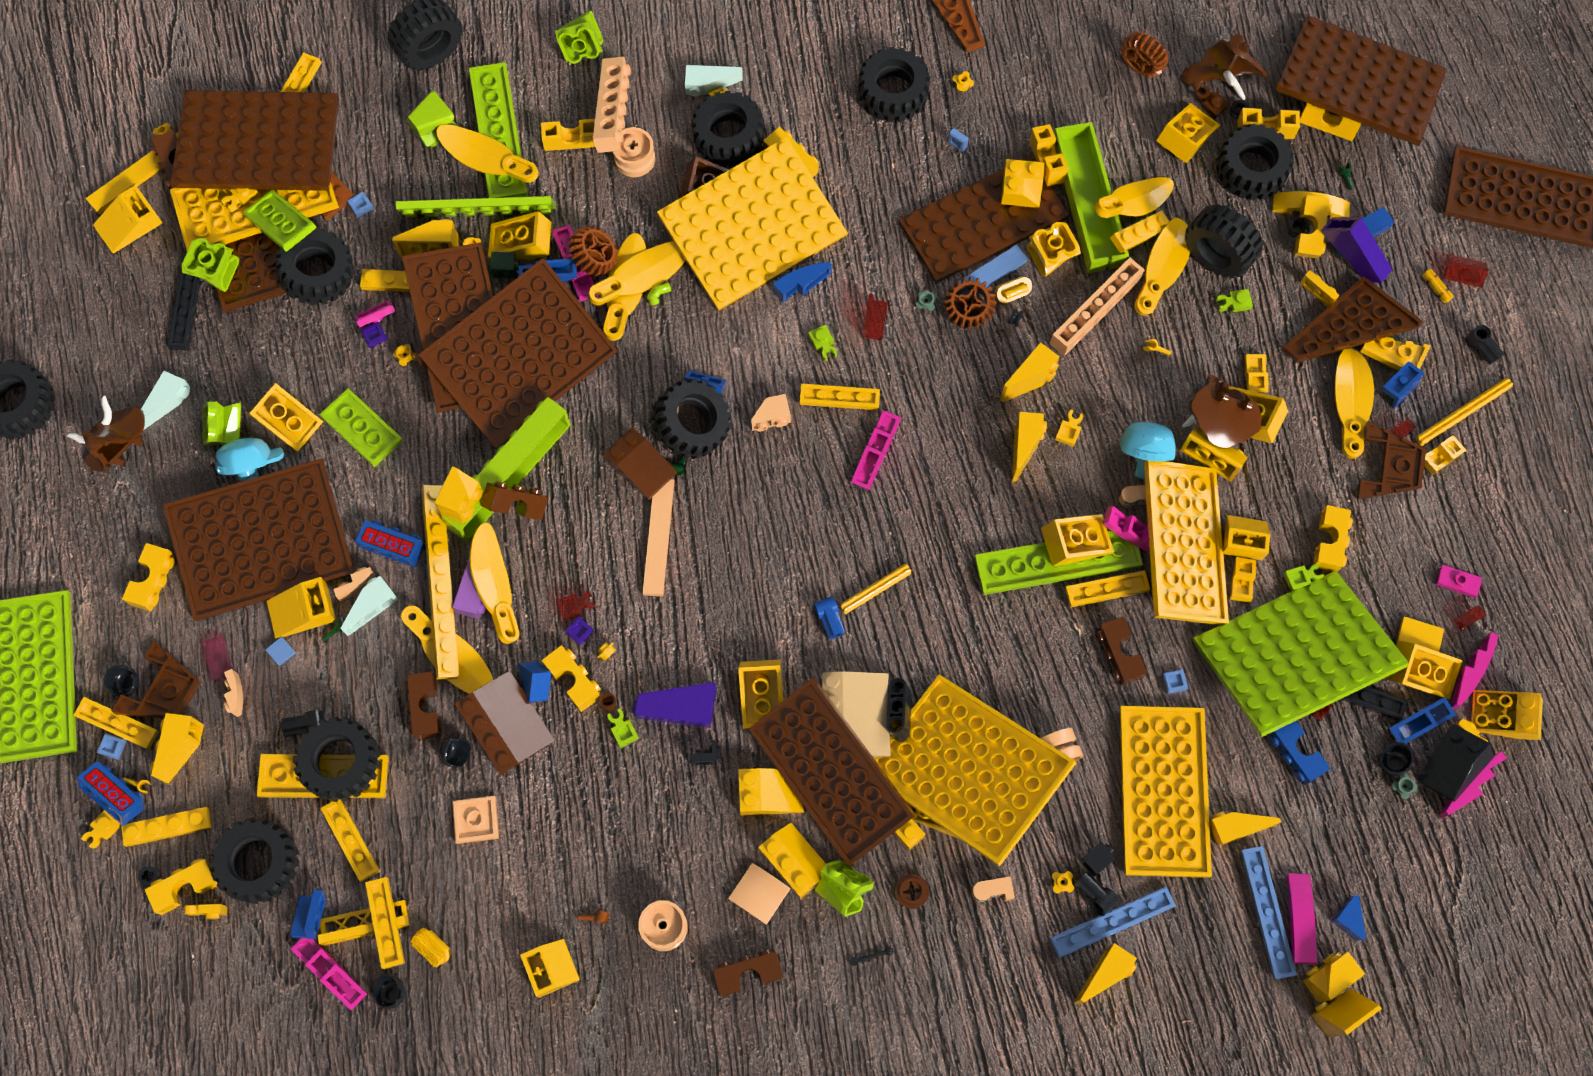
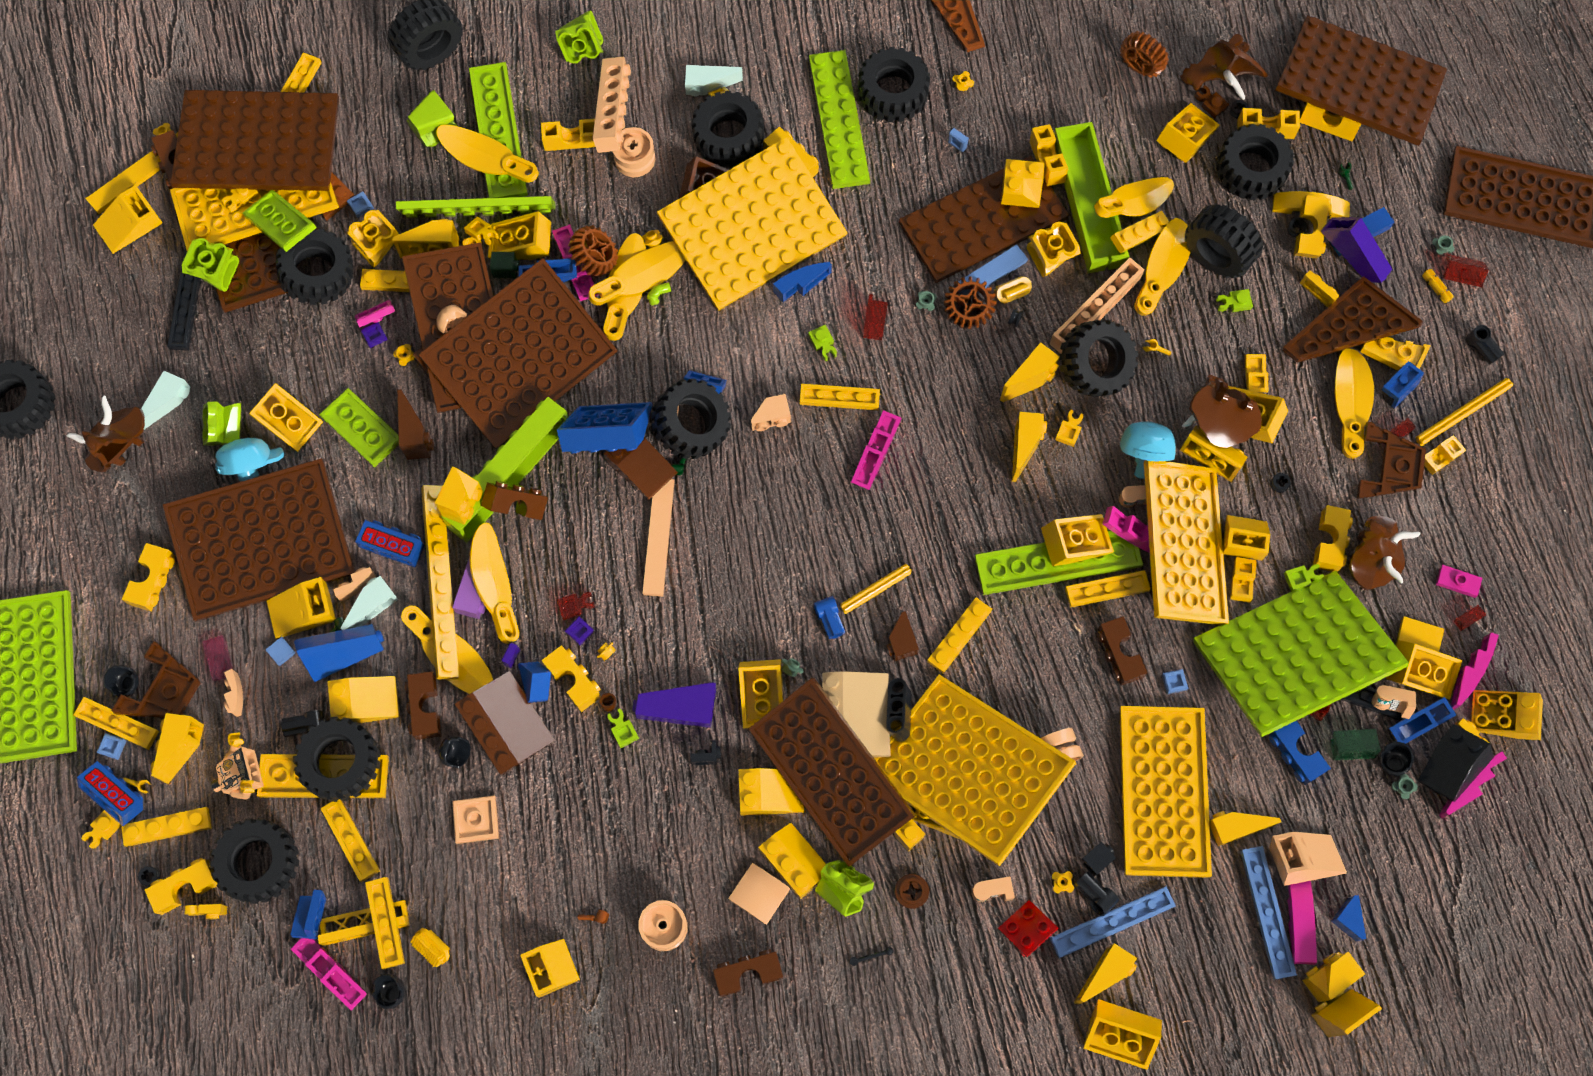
(238, 770): none -> torso
(337, 650): none -> blue slope
(364, 698): none -> yellow slope
(372, 236): none -> yellow piece
(413, 437): none -> reddish brown slope
(449, 317): none -> light nougat hair
(480, 229): none -> yellow plate
(510, 655): none -> dark purple tile
(605, 427): none -> blue slope
(652, 238): none -> yellow plate
(791, 667): none -> sand green plate
(839, 119): none -> lime plate
(902, 640): none -> reddish brown slope
(959, 635): none -> yellow plate
(1028, 928): none -> red hinge
(1120, 358): none -> black tyre
(1123, 1034): none -> yellow slope
(1276, 487): none -> black bush
(1305, 857): none -> light nougat slope
(1355, 744): none -> clear green hinge
(1379, 554): none -> reddish brown animal
(1395, 700): none -> light nougat leg
(1446, 241): none -> sand green plate

